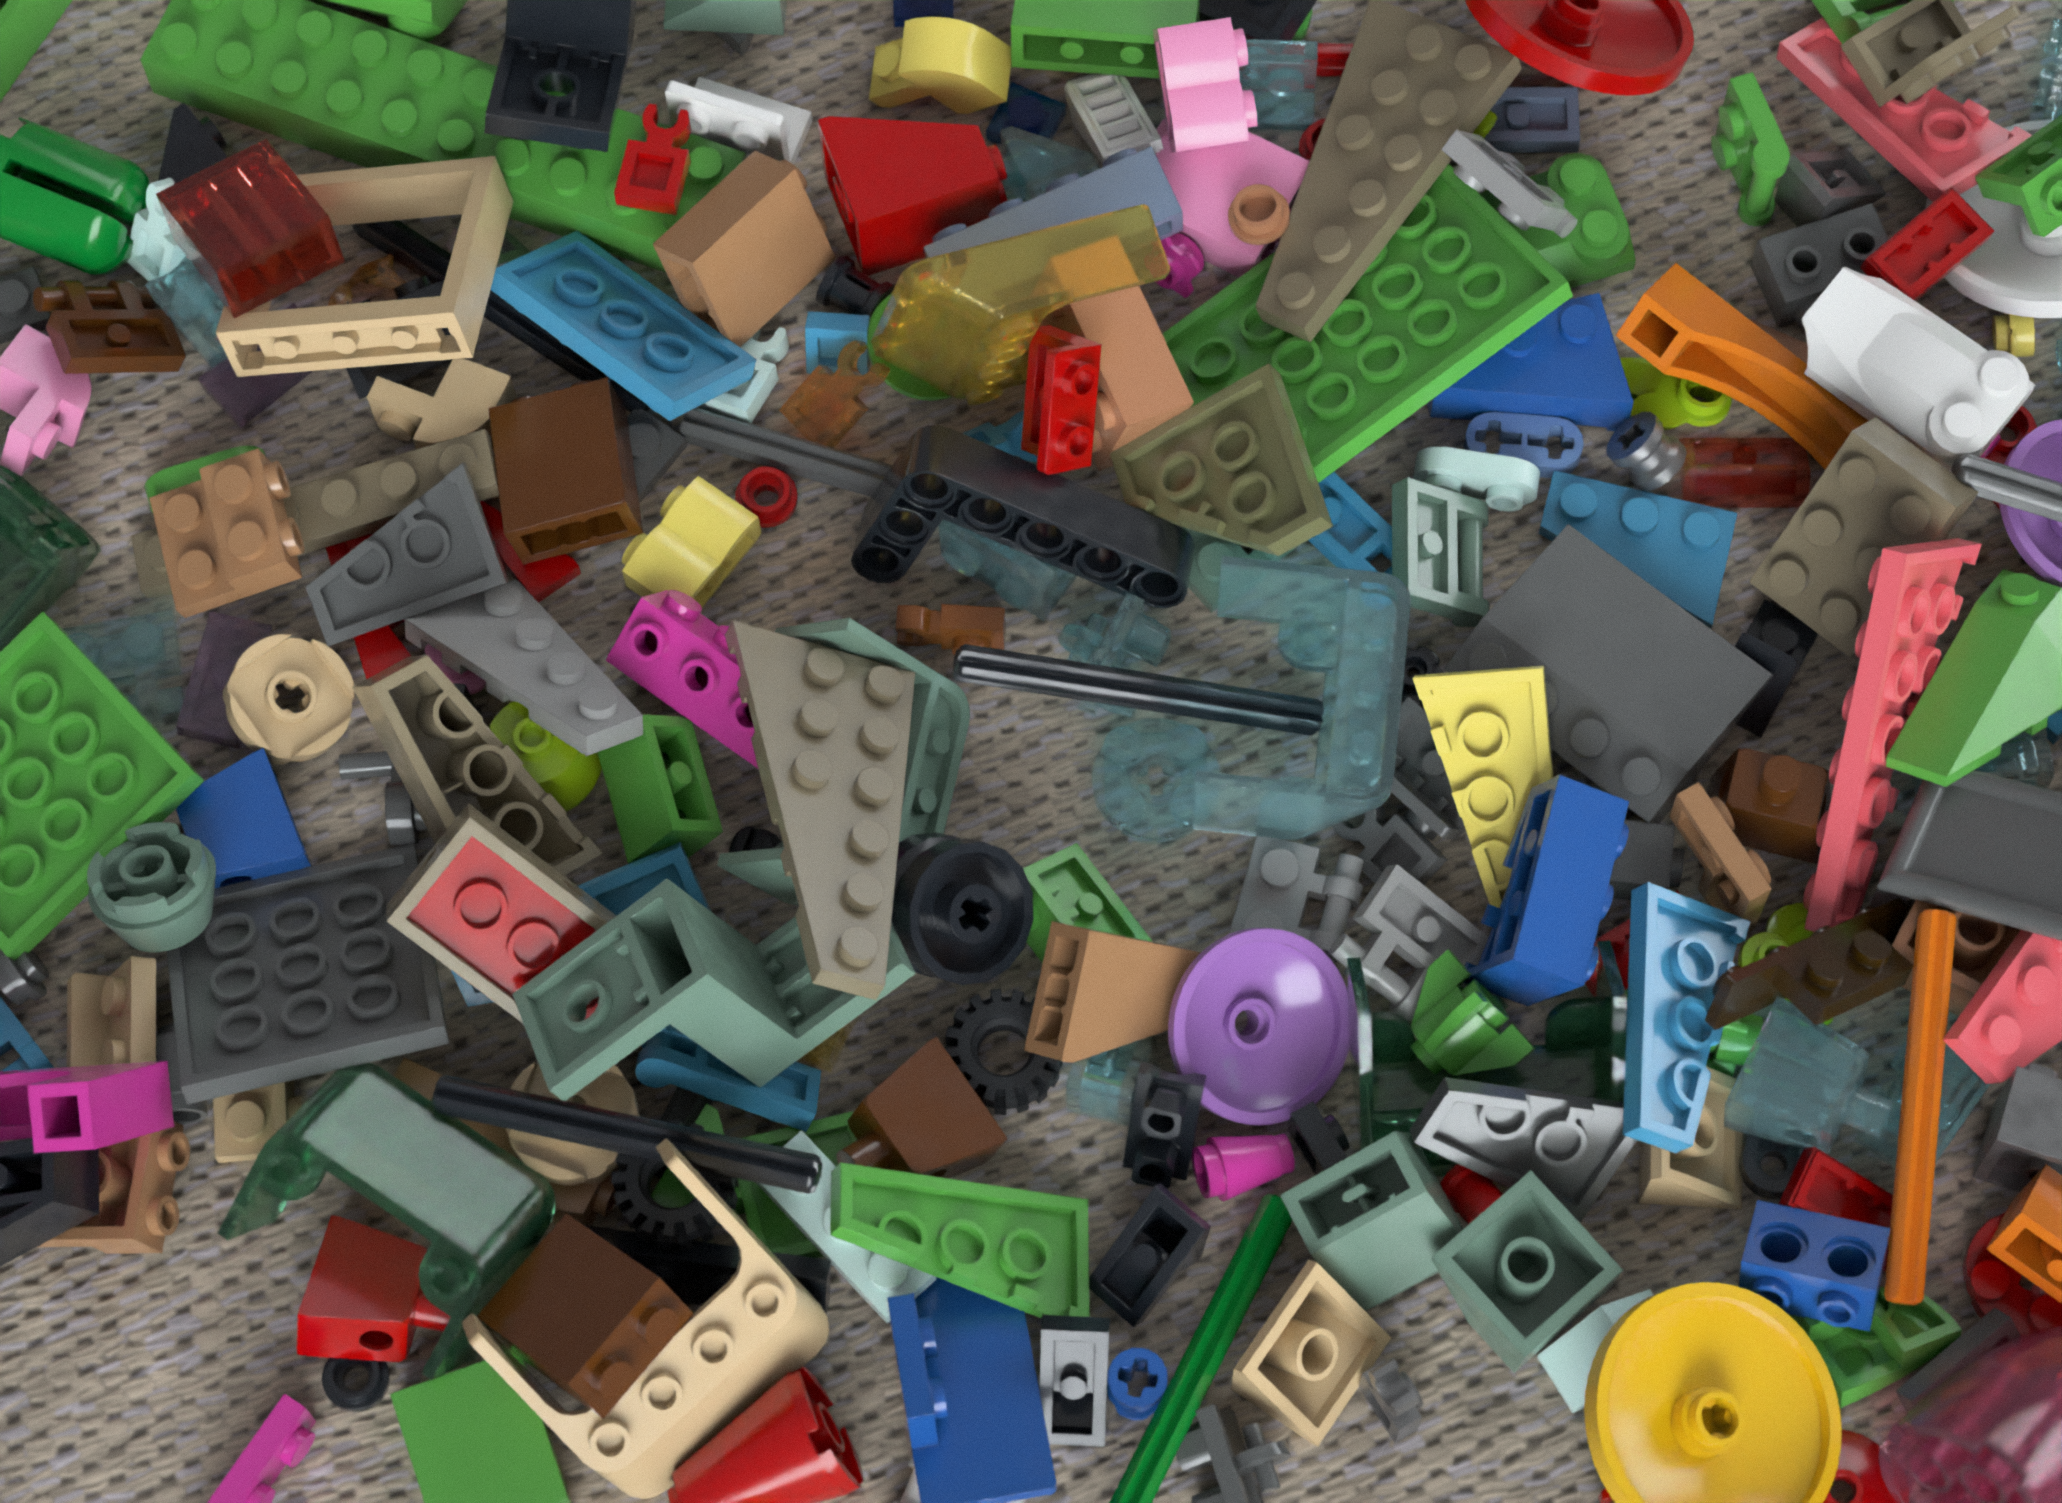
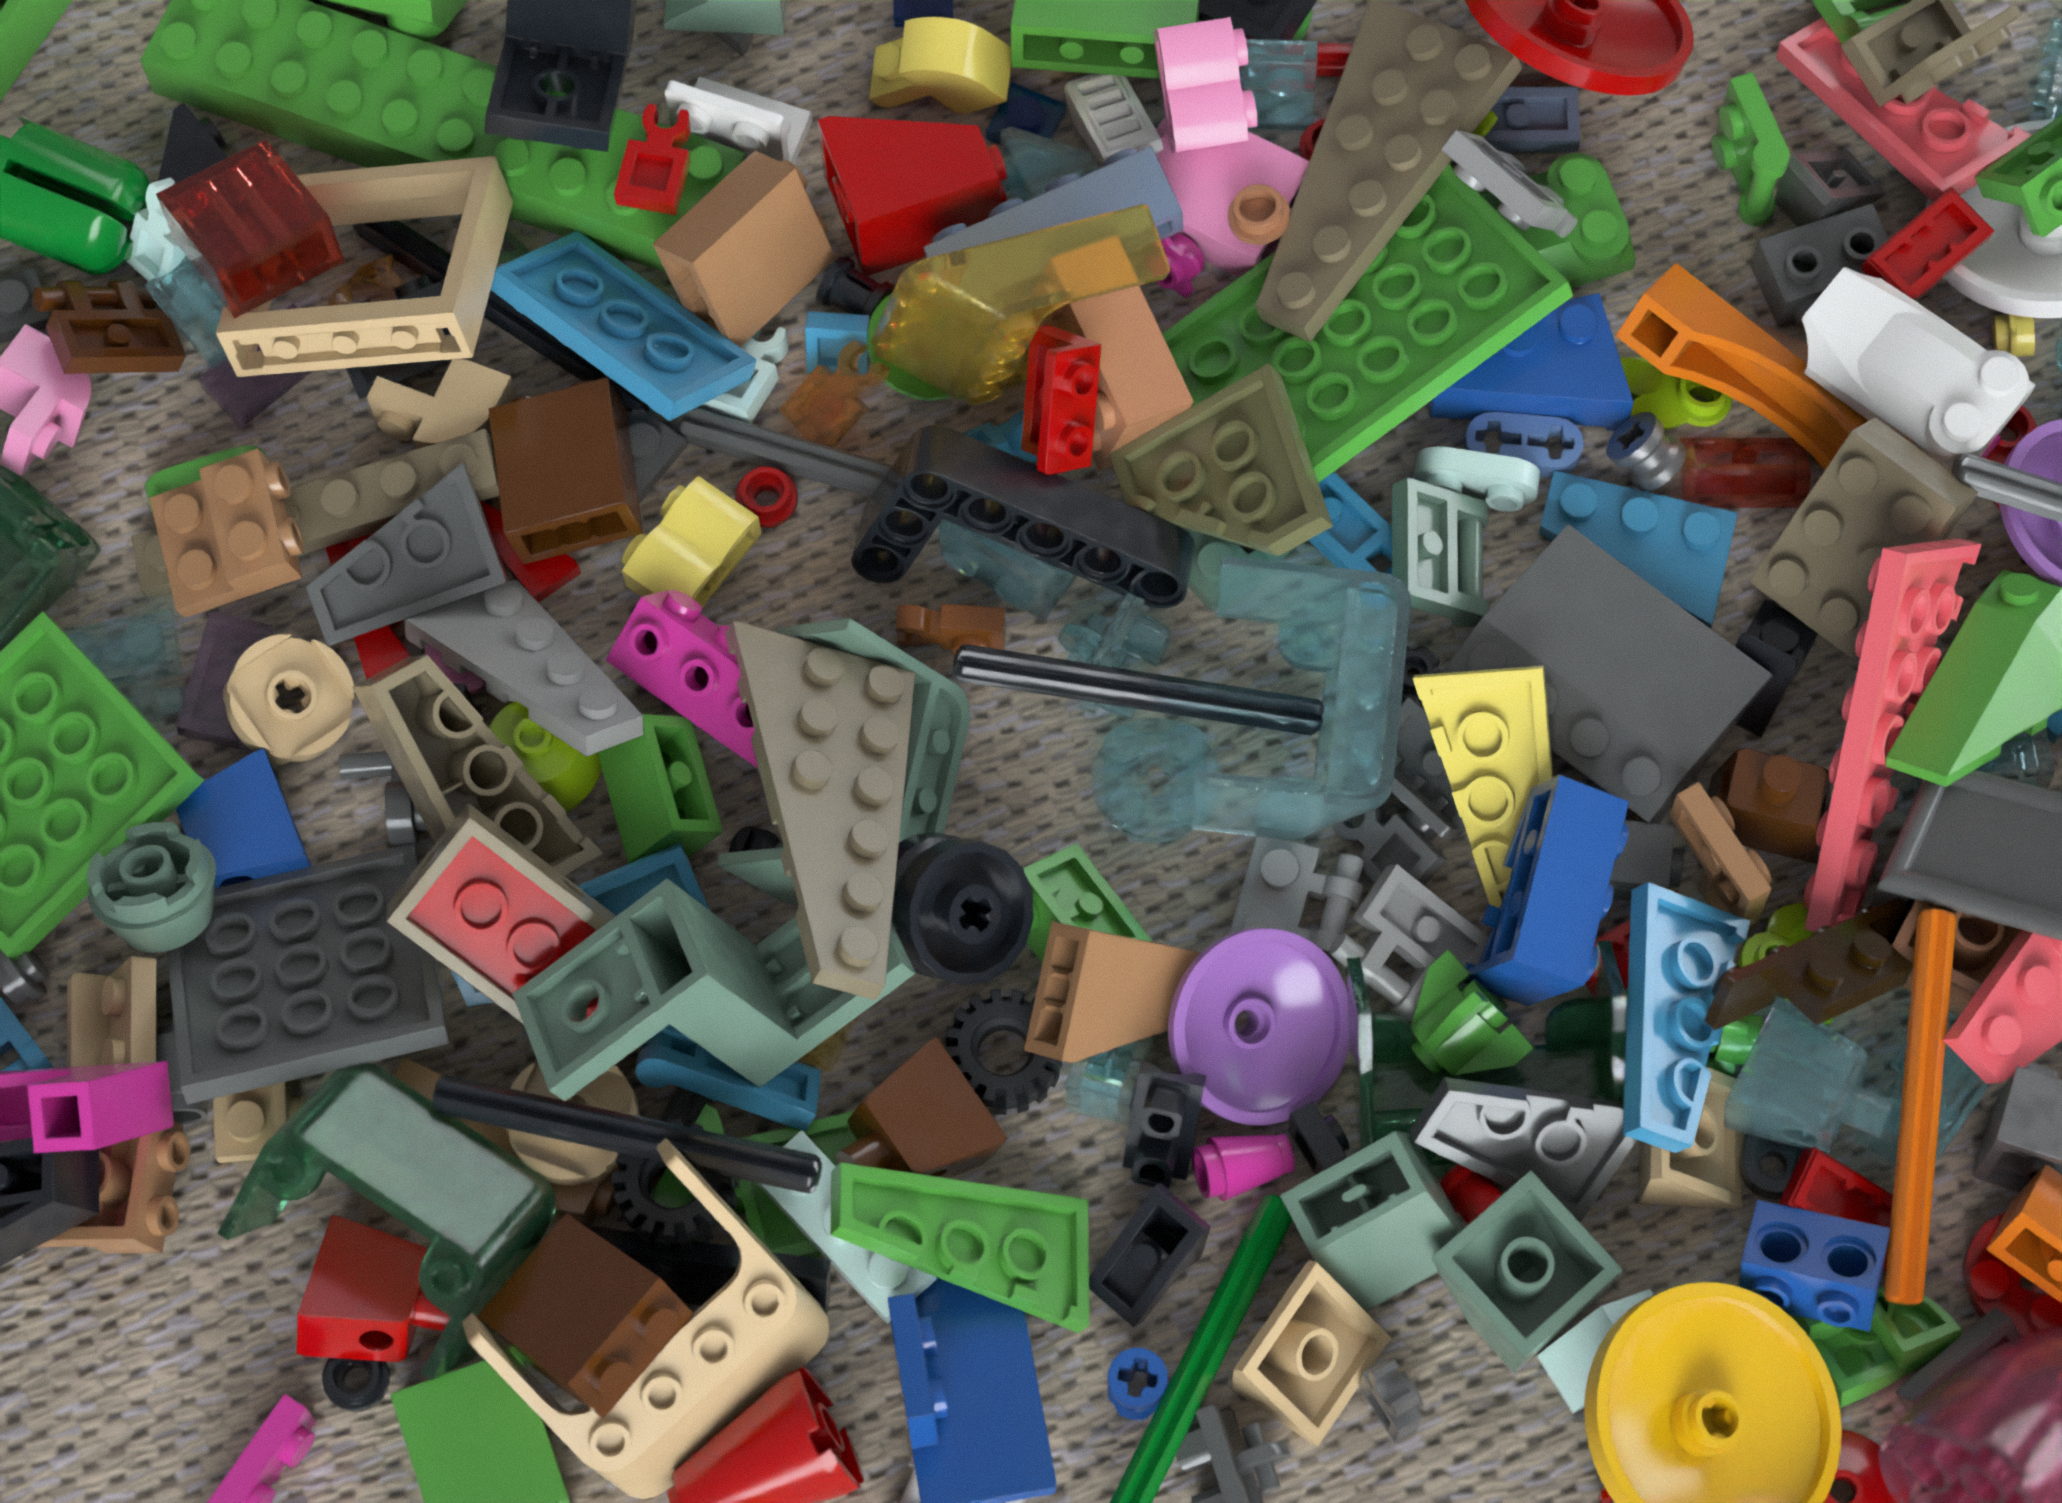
(1074, 1378): slope -> none

